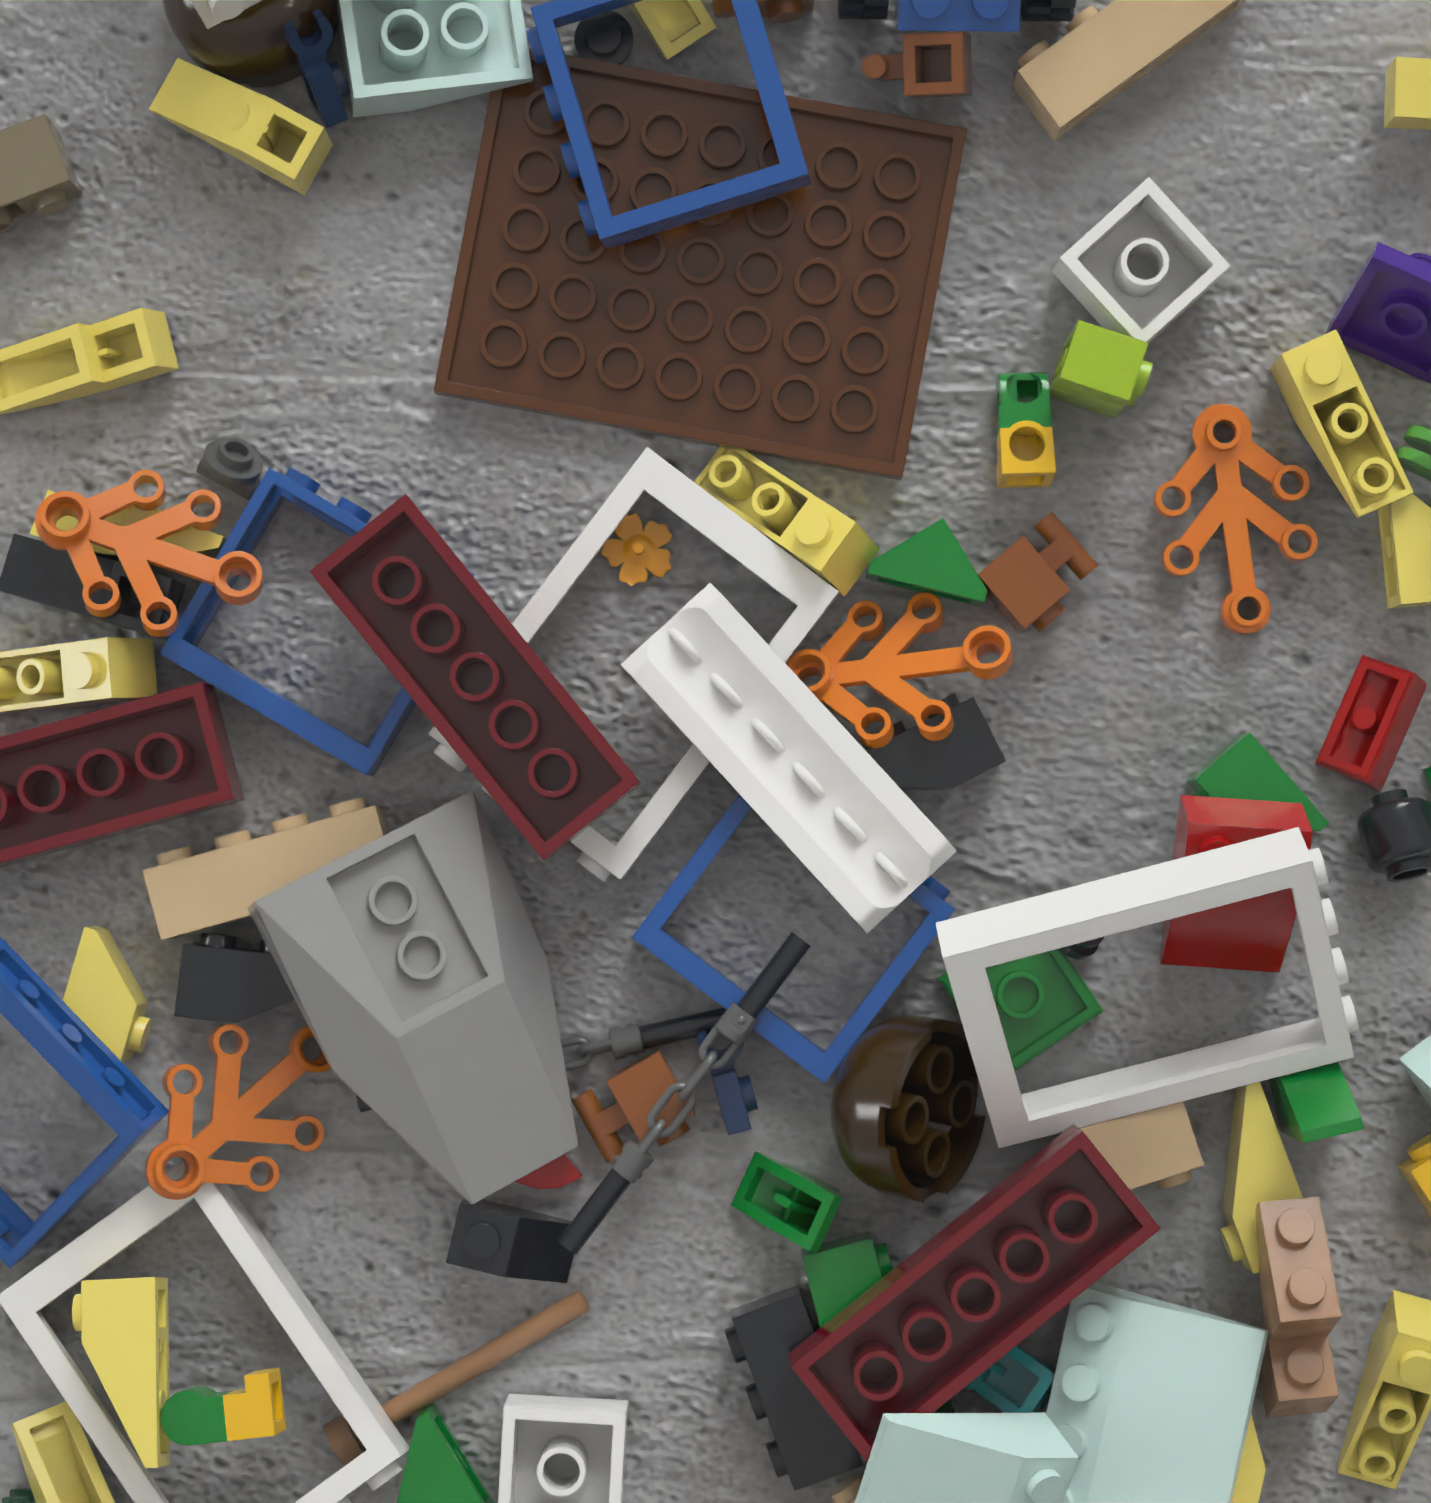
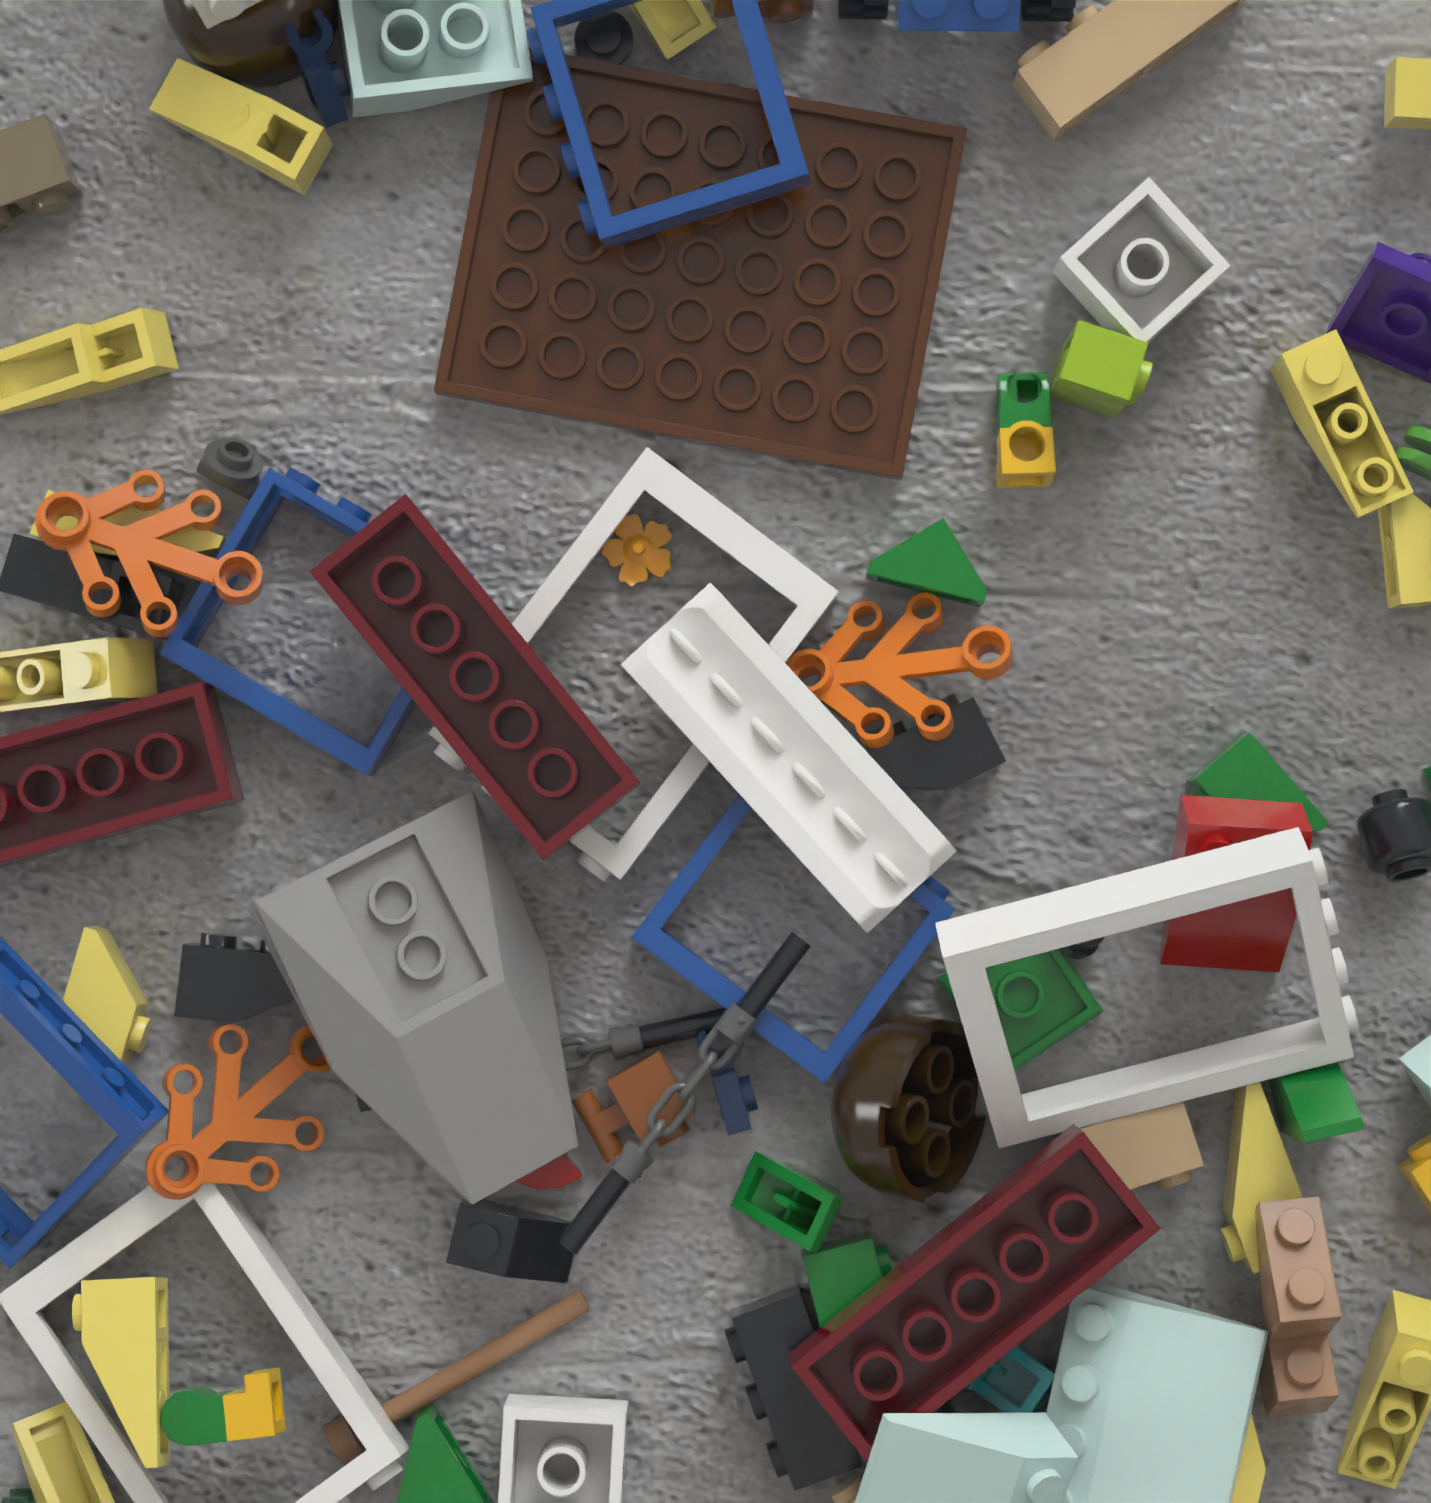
(221, 884): tan brick -> none
(790, 517): light yellow slope -> none
(929, 65): dark orange brick -> none
(1025, 581): dark orange brick -> none
(1233, 508): orange plant -> none
(1371, 722): red slope -> none

